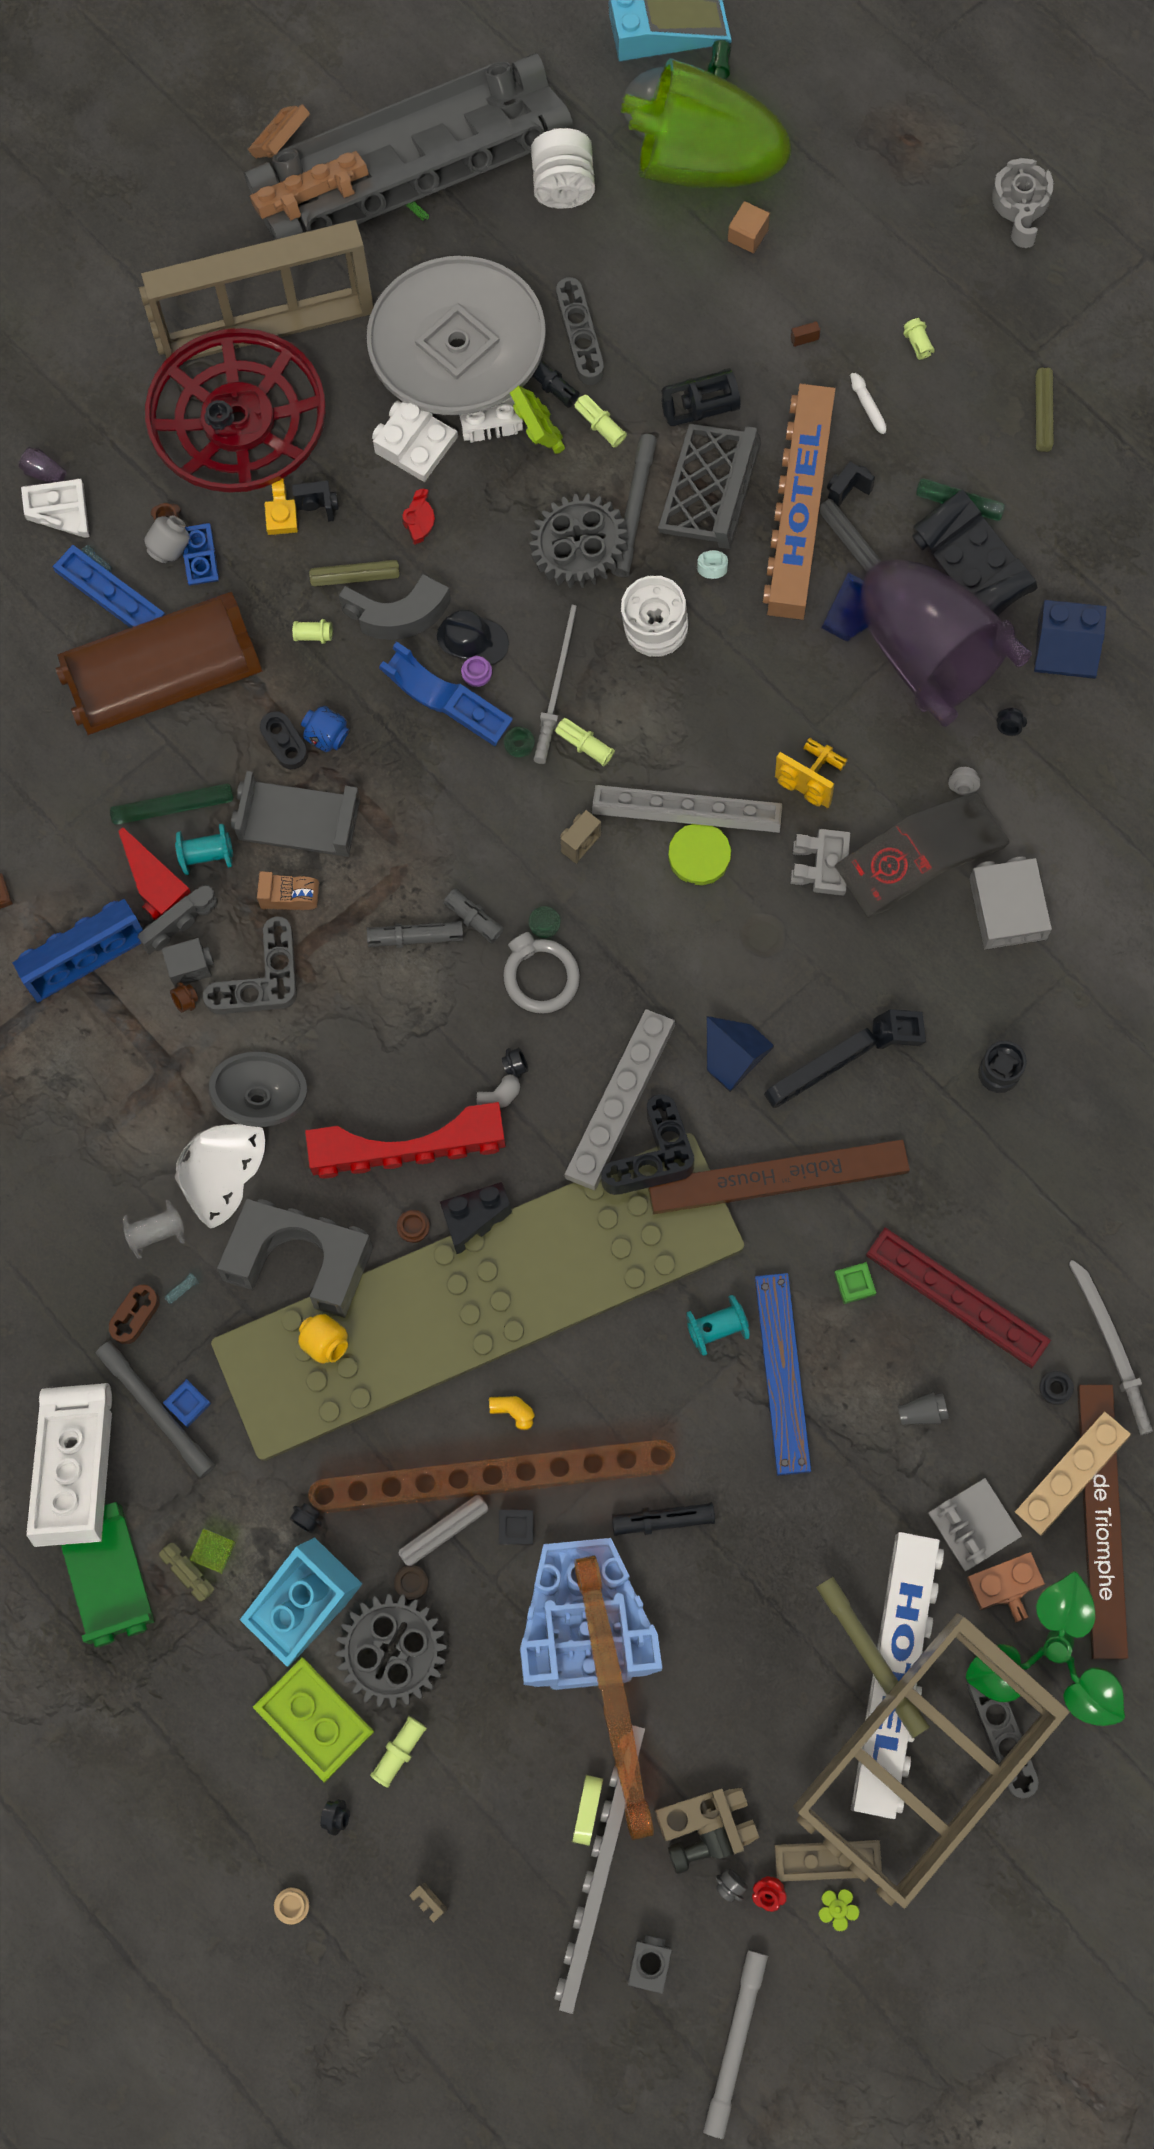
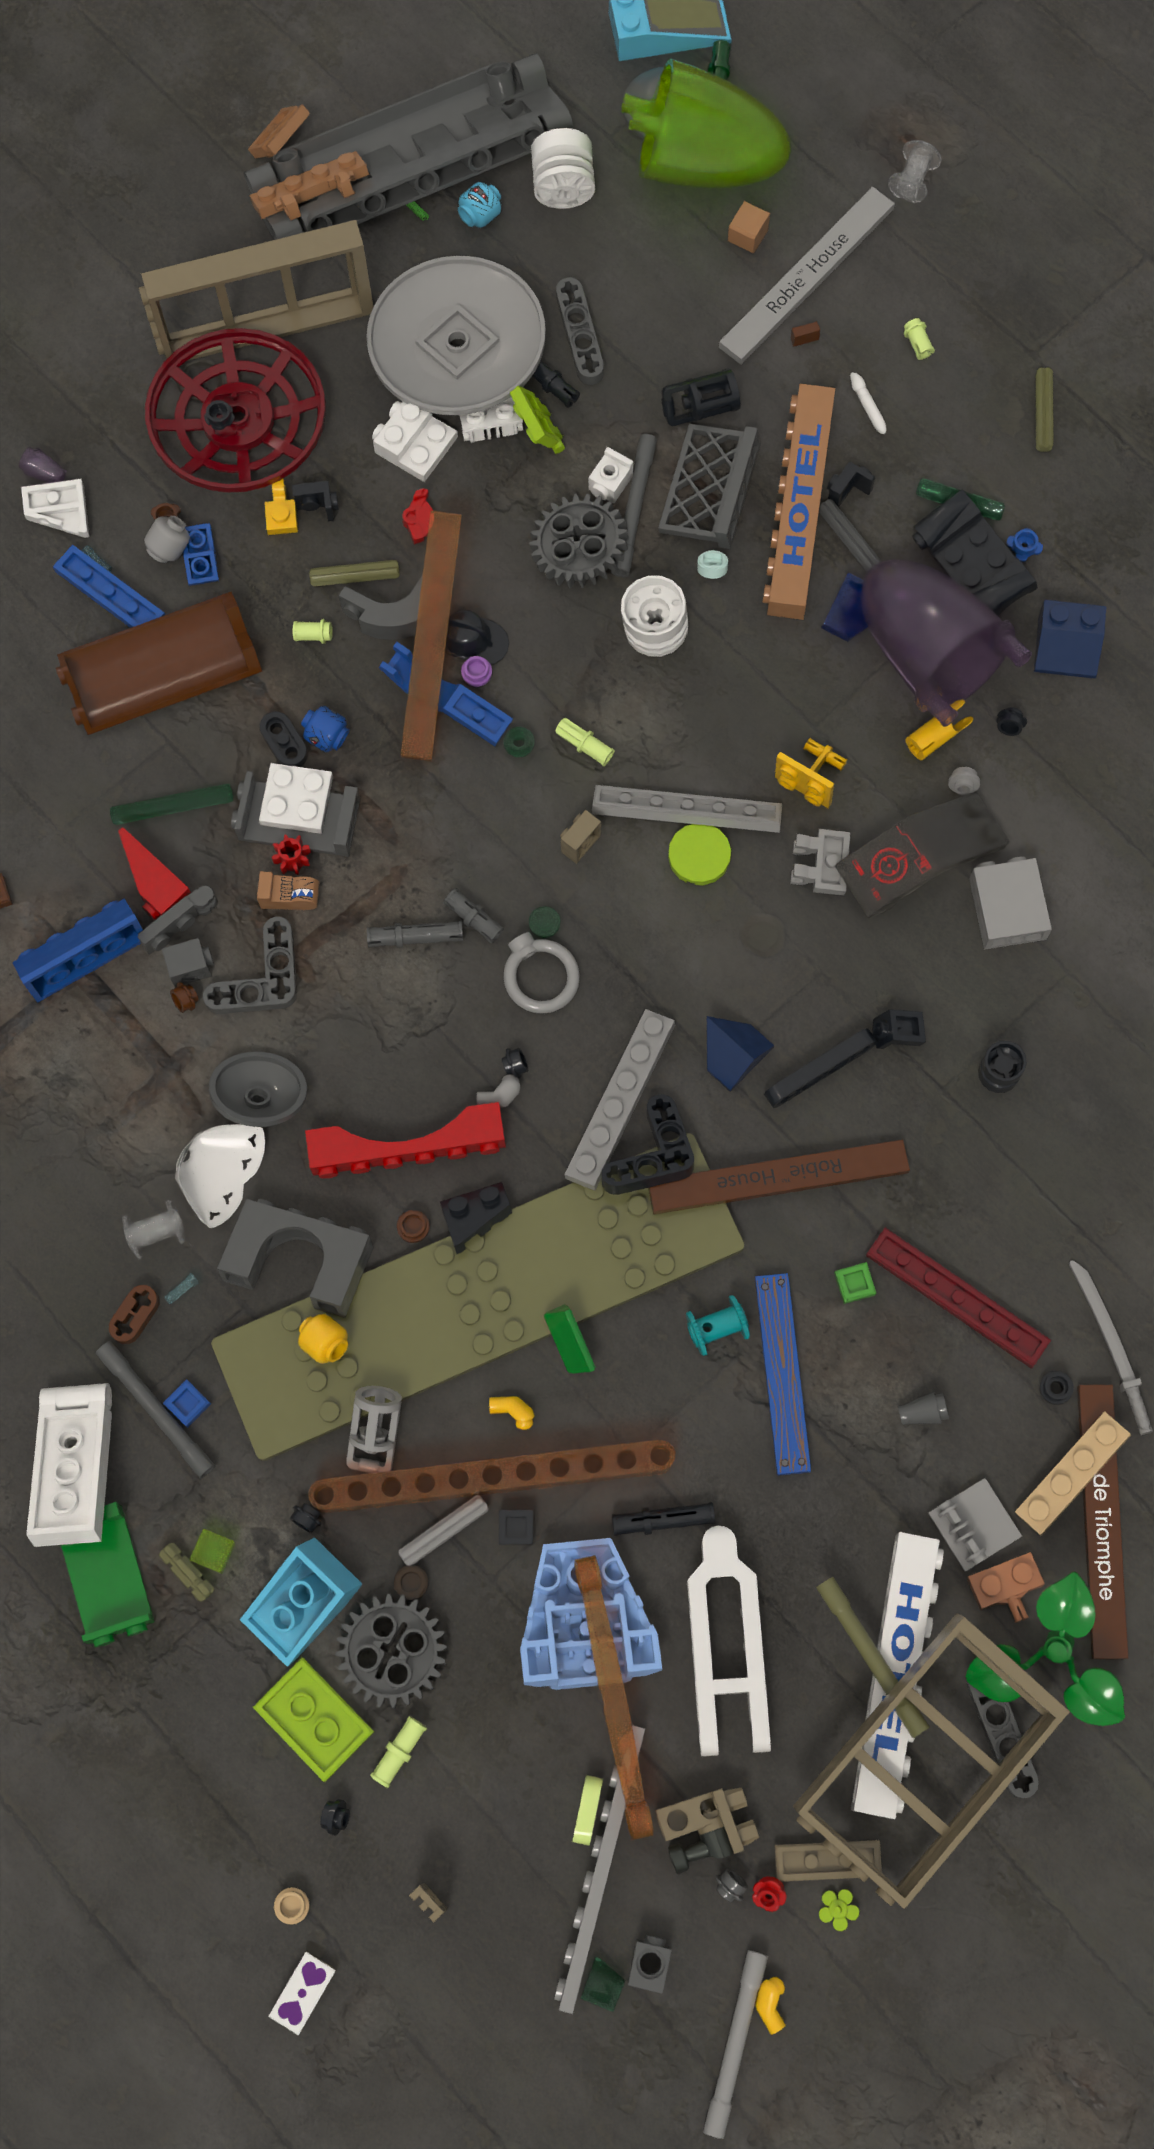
(204, 849): teal hose -> none
(290, 845): none -> red gear
(296, 798): none -> white plate
(302, 1993): none -> white tile
(373, 1437): none -> light grey piece
(431, 636): none -> clear orange plate
(479, 205): none -> medium azure head
(548, 719): light grey sword -> none
(569, 1340): none -> green slope
(600, 420): yellowish green axle -> none
(603, 1986): none -> clear green slope
(619, 471): none -> white brick
(722, 1560): none -> white piece
(767, 2001): none -> yellow arm
(806, 275): none -> light grey tile
(920, 159): none -> clear hose
(934, 735): none -> yellow piece
(1022, 195): light grey piece -> none
(1028, 537): none -> blue plate

